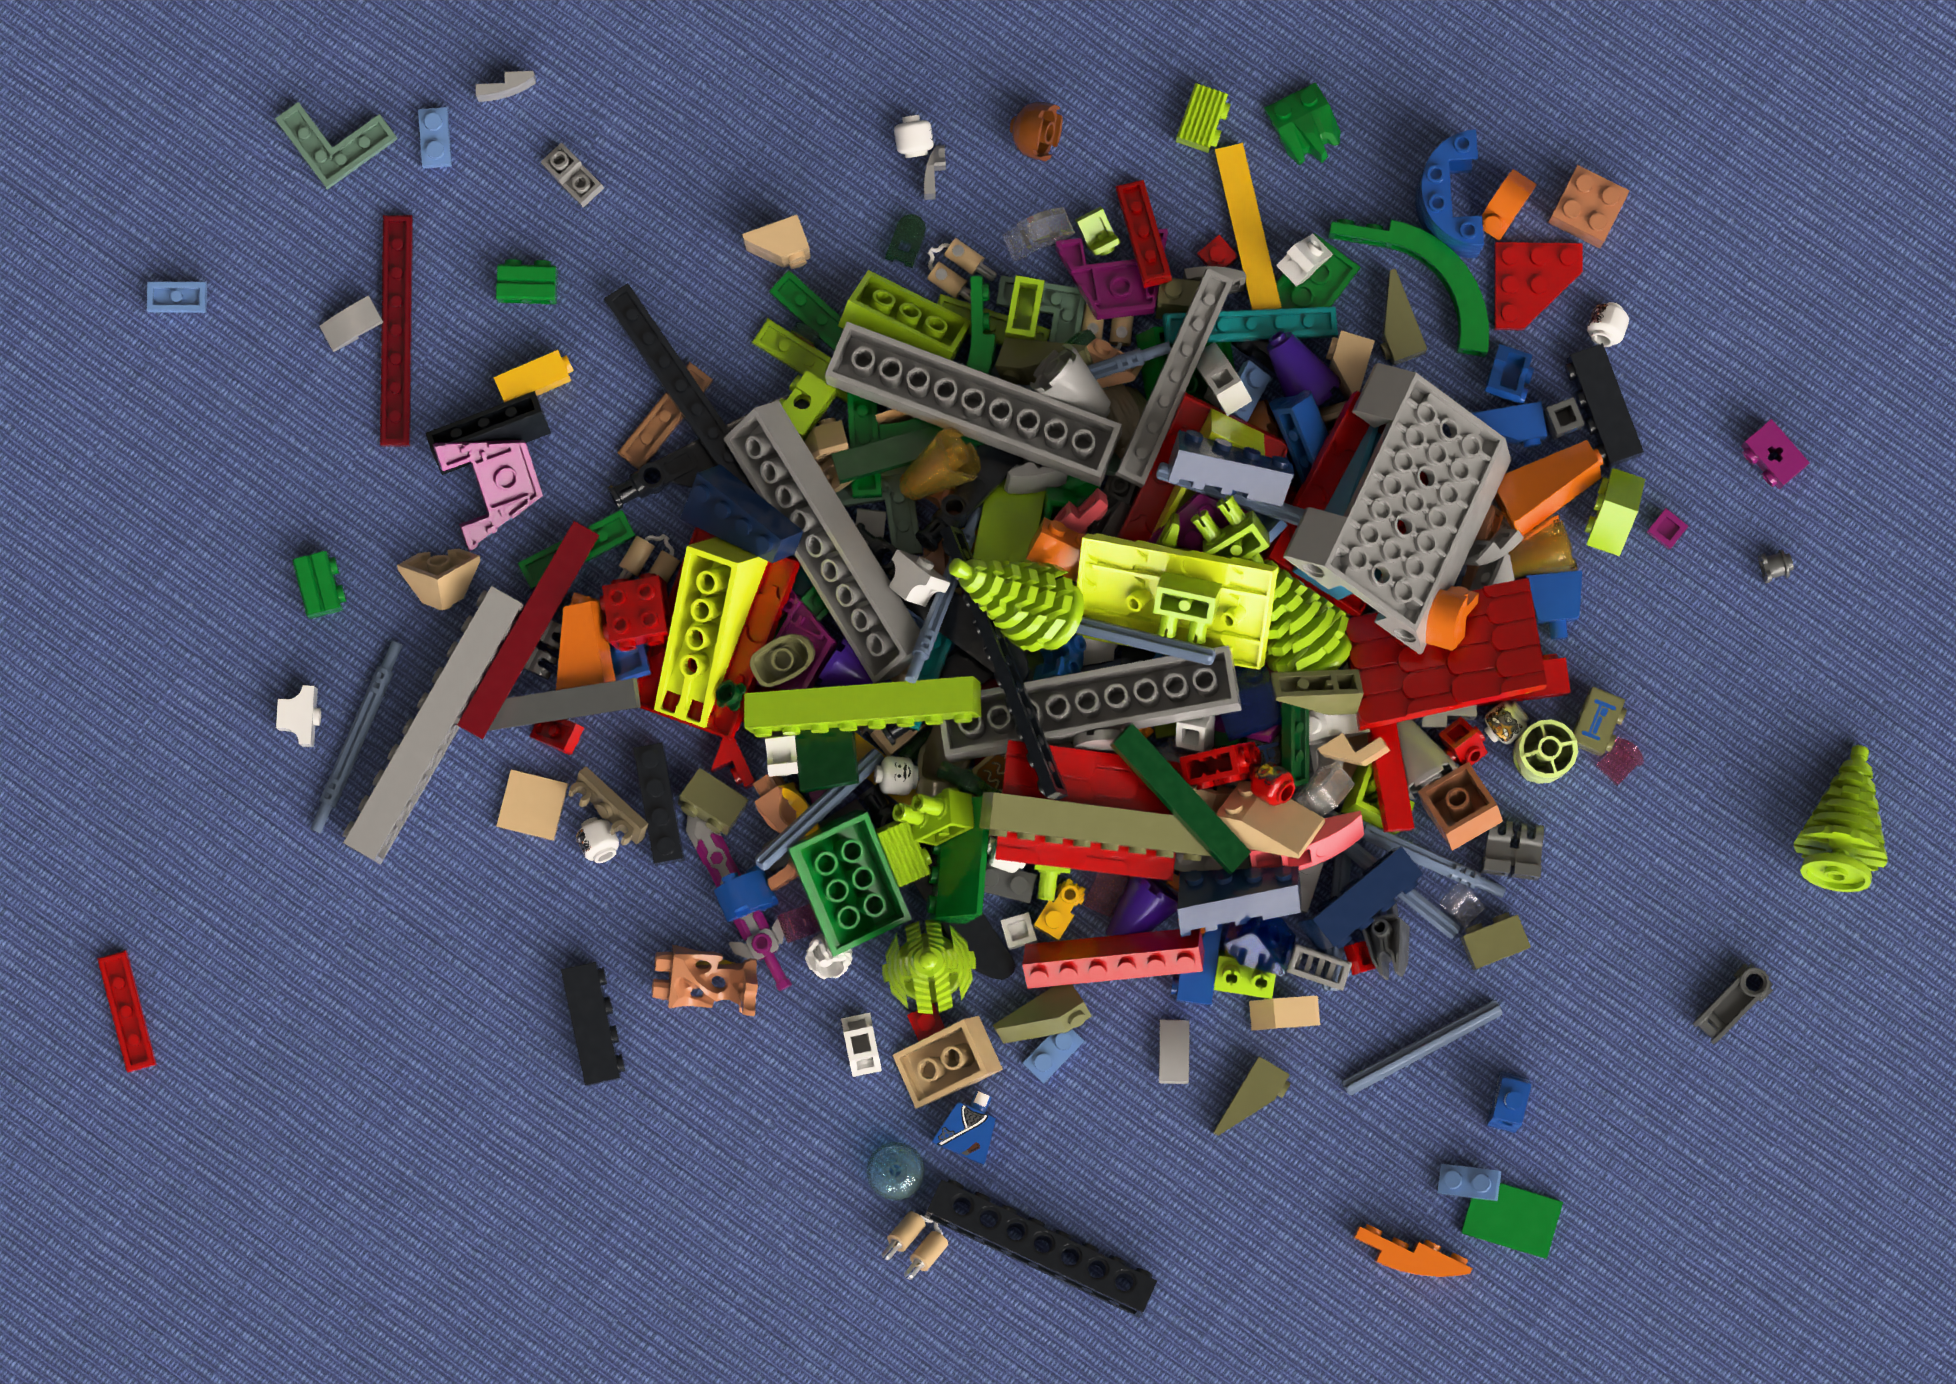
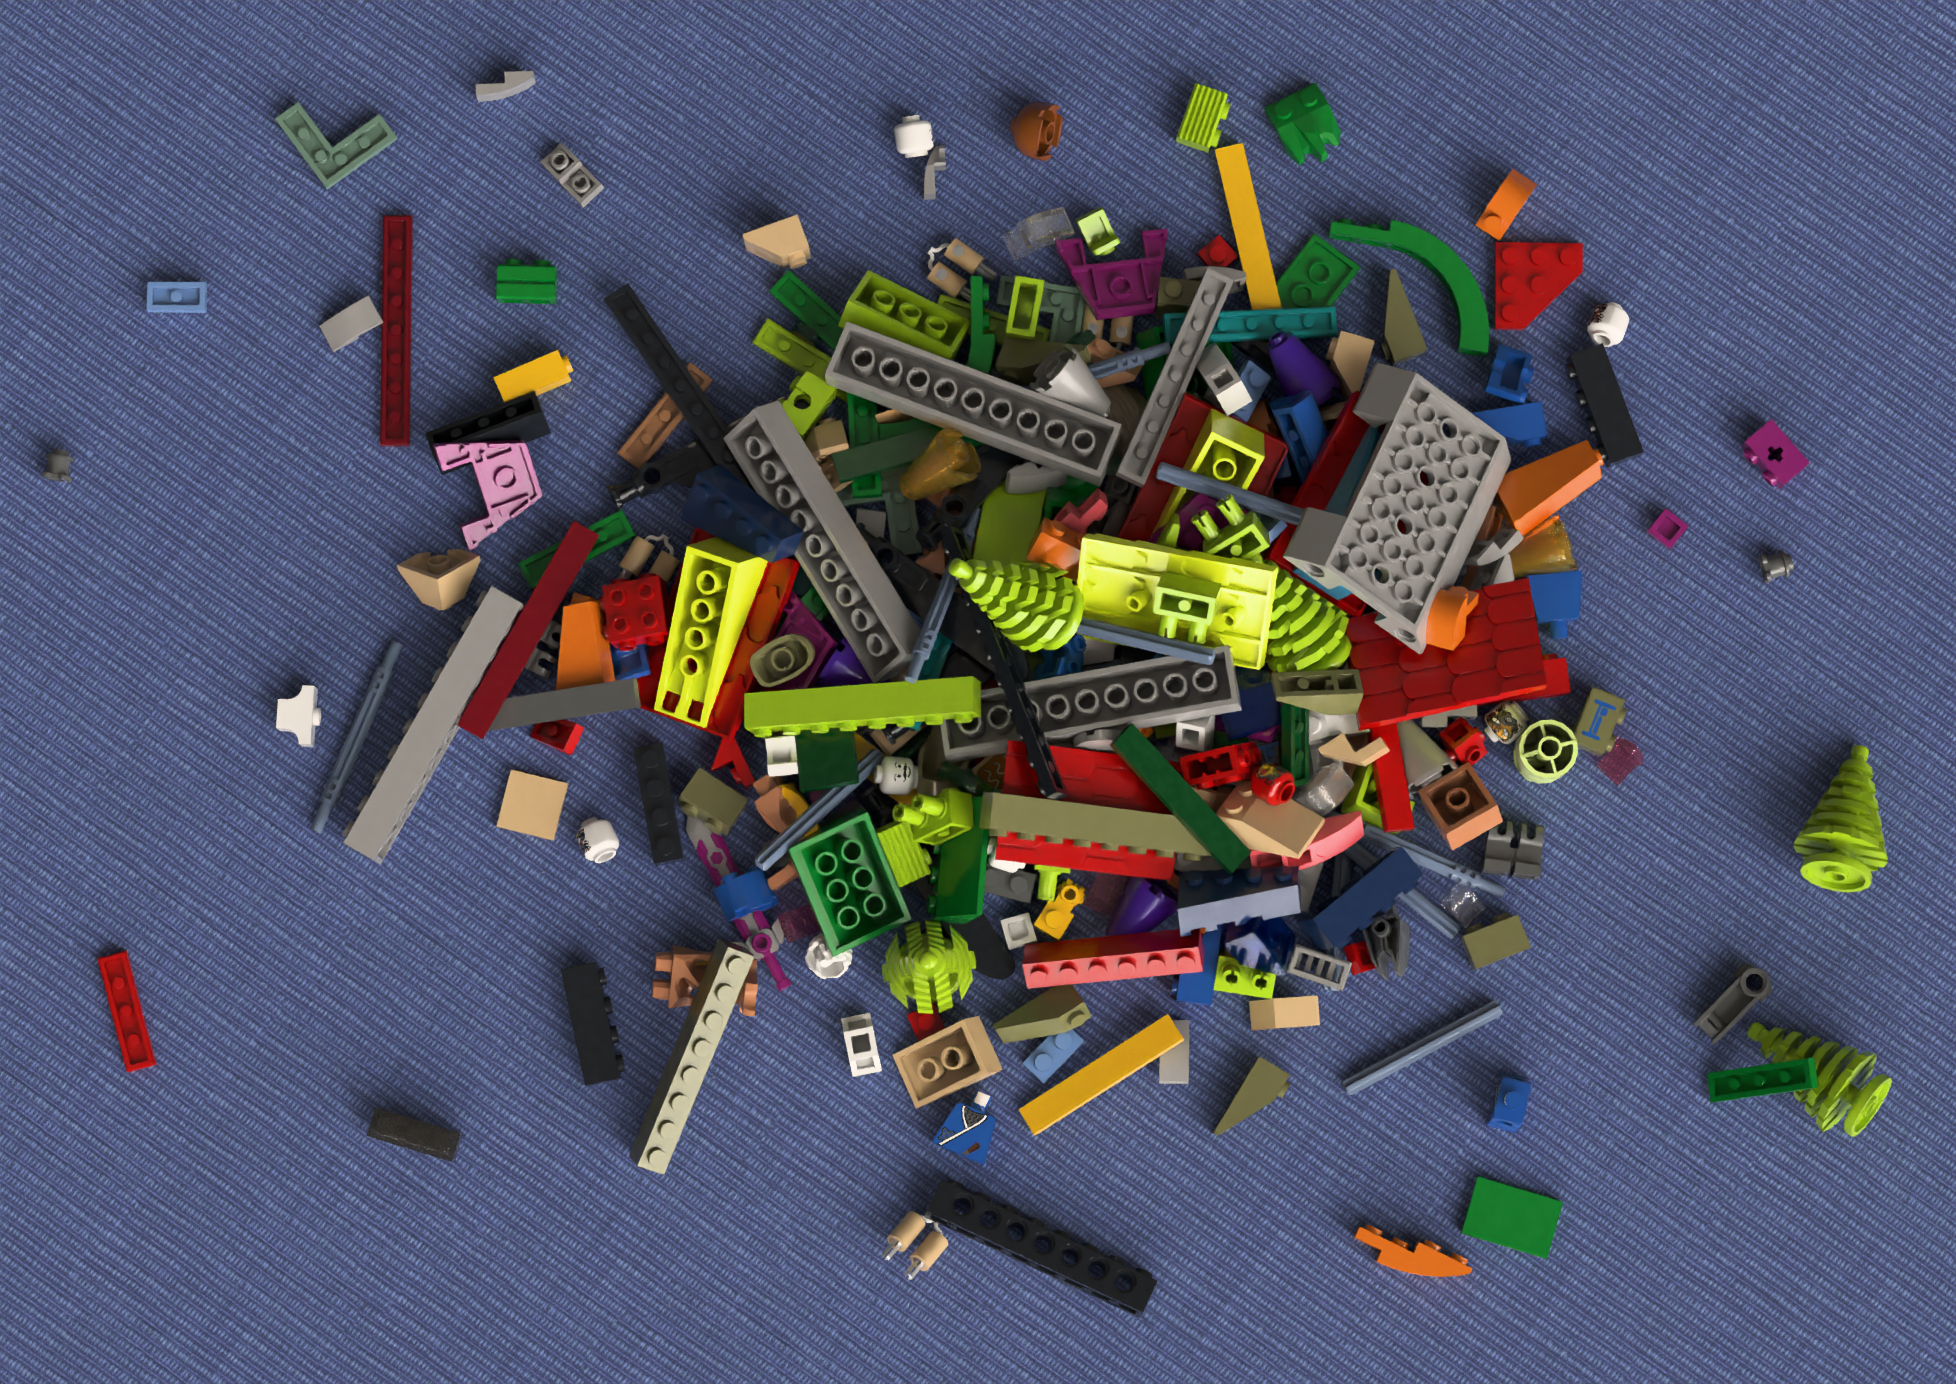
(58, 466): none -> dark grey brick
(319, 585): green brick -> none
(415, 1135): none -> clear smoke brick
(435, 137): medium blue plate -> none
(609, 806): dark tan plate -> none
(691, 1056): none -> brick
(730, 694): dark green plate -> none
(910, 231): clear green plate -> none
(911, 1169): clear light blue cylinder -> none
(916, 578): white brick -> none
(1101, 1074): none -> yellow tile
(1143, 233): red tile -> none
(1229, 468): wedge -> none
(1304, 259): white brick -> none
(1434, 198): blue cylinder -> none
(1469, 1182): medium blue plate -> none
(1563, 418): dark grey brick -> none
(1588, 206): nougat brick -> none
(1616, 511): lime brick -> none
(1762, 1080): none -> green plate
(1838, 1077): none -> lime plant

